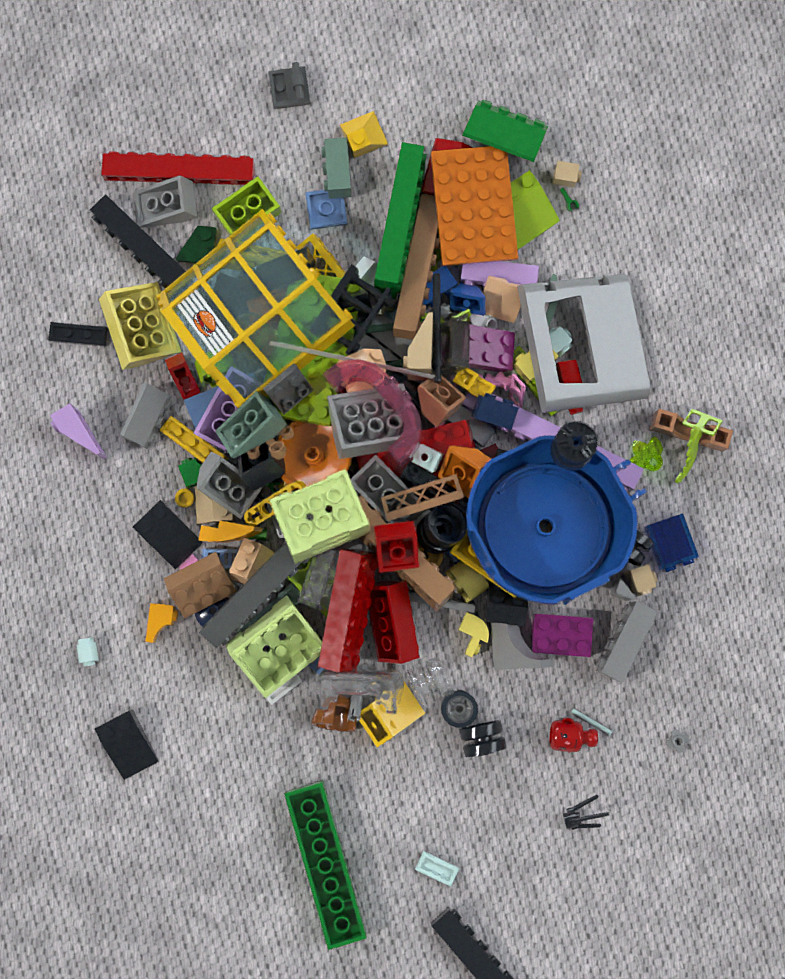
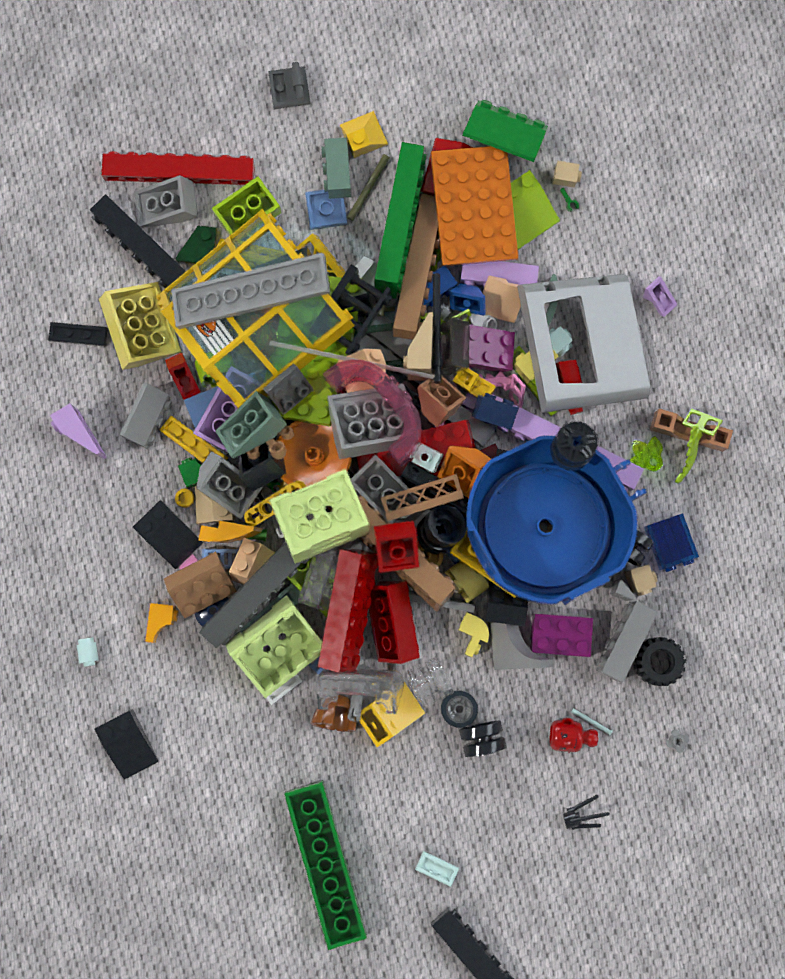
(250, 291): none -> light grey plate
(368, 187): none -> olive bar
(660, 296): none -> lavender slope
(676, 666): none -> black tyre

